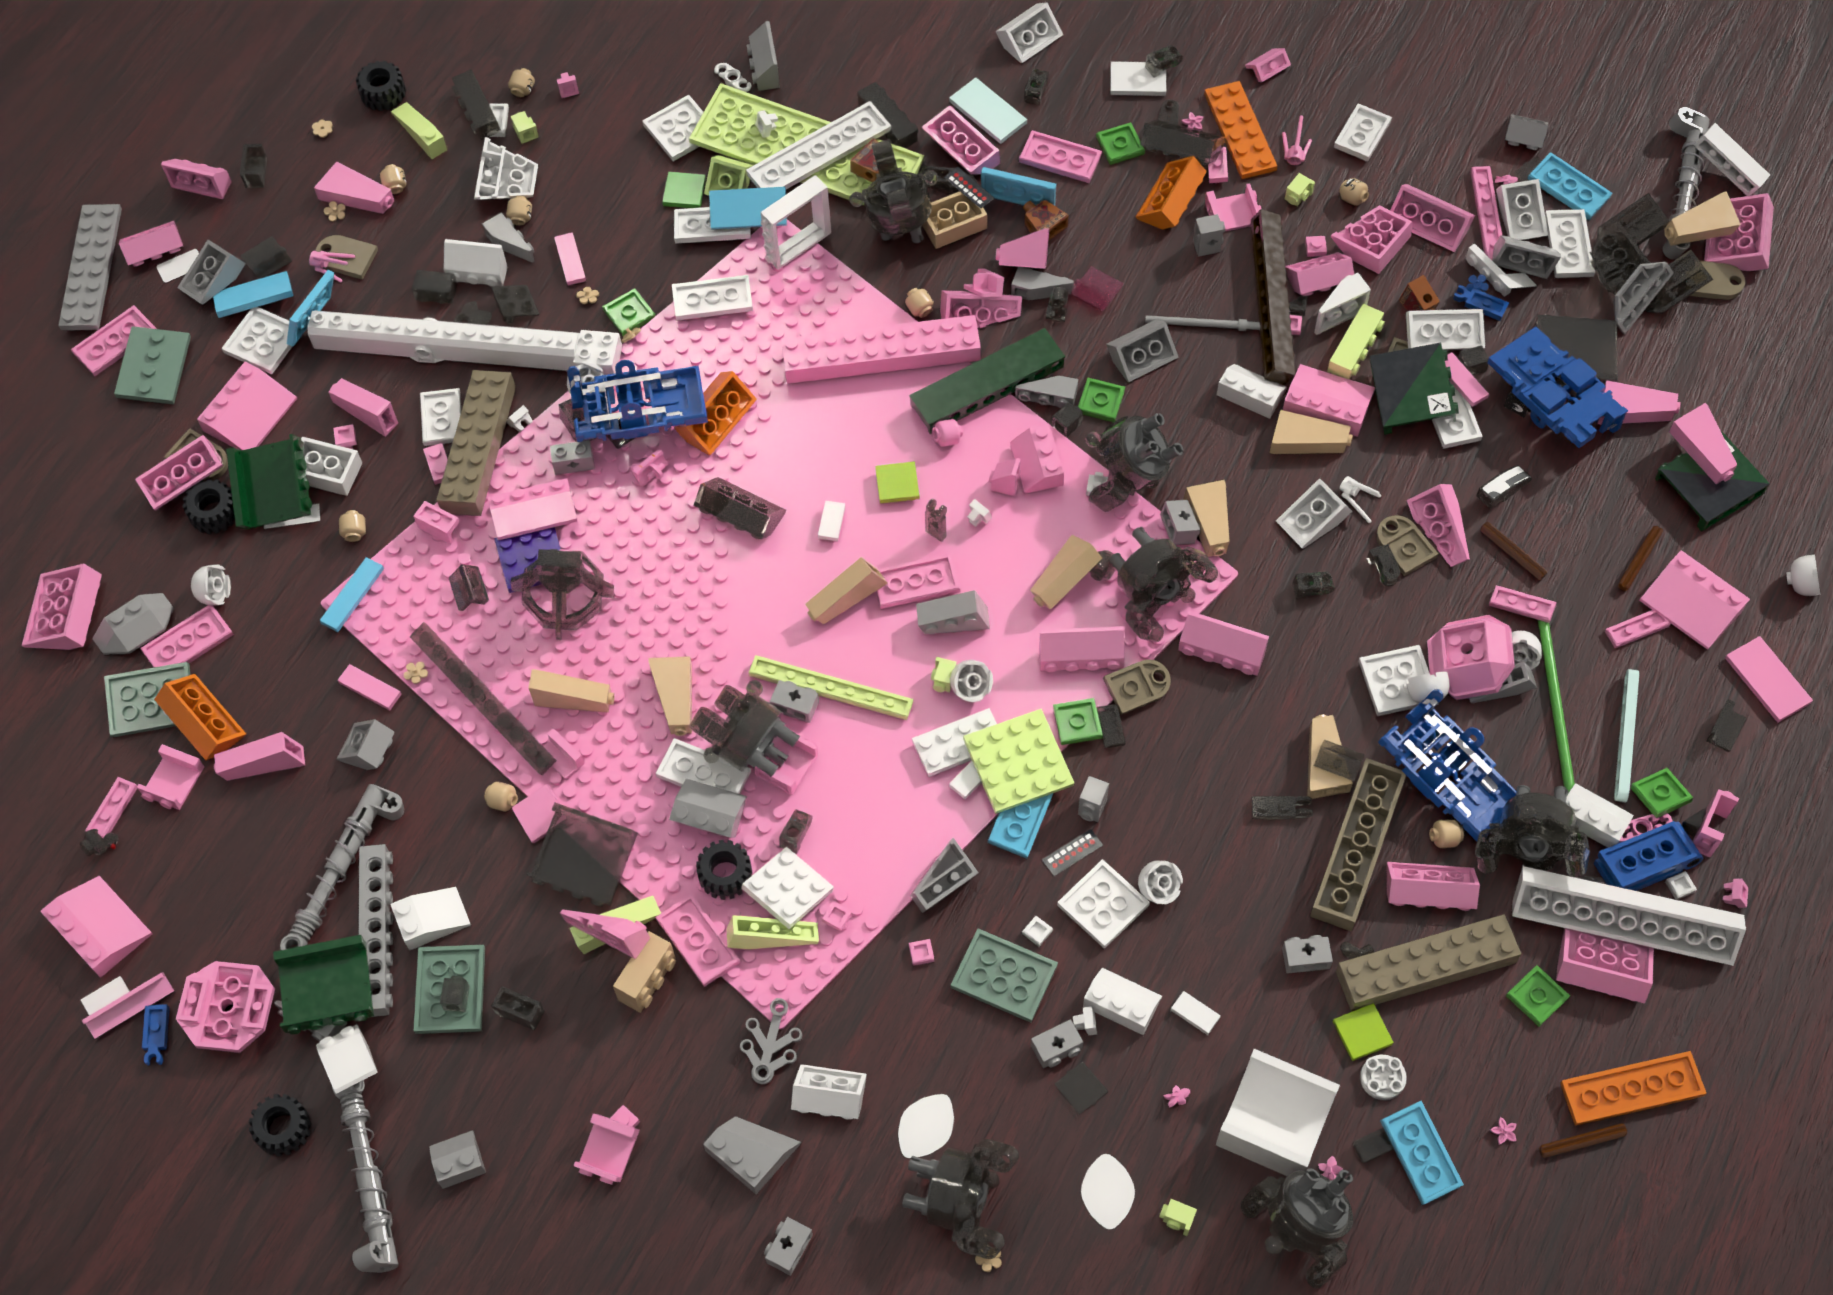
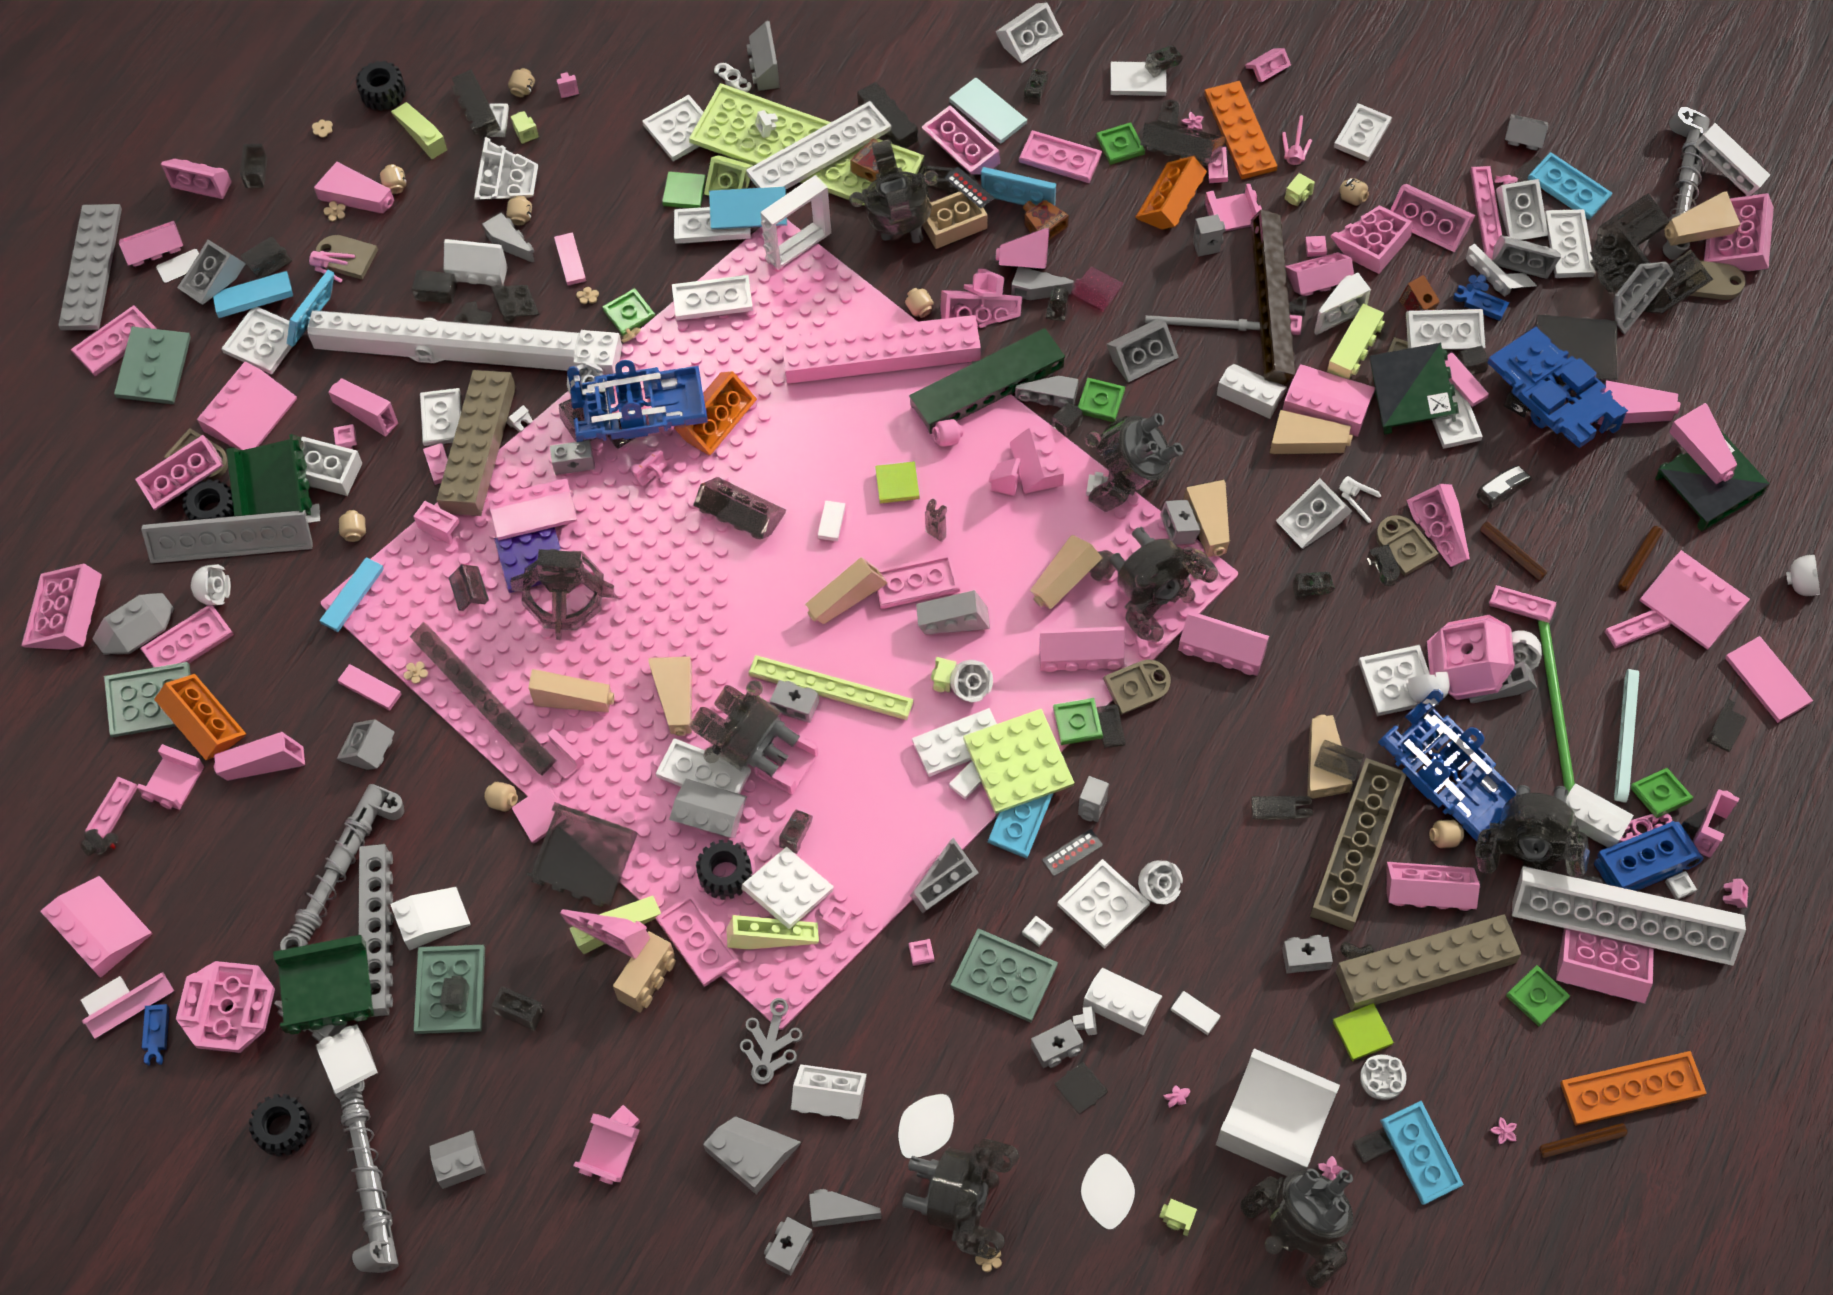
(227, 536): none -> light grey plate
(834, 1208): none -> light grey slope
(978, 513): white tile -> none

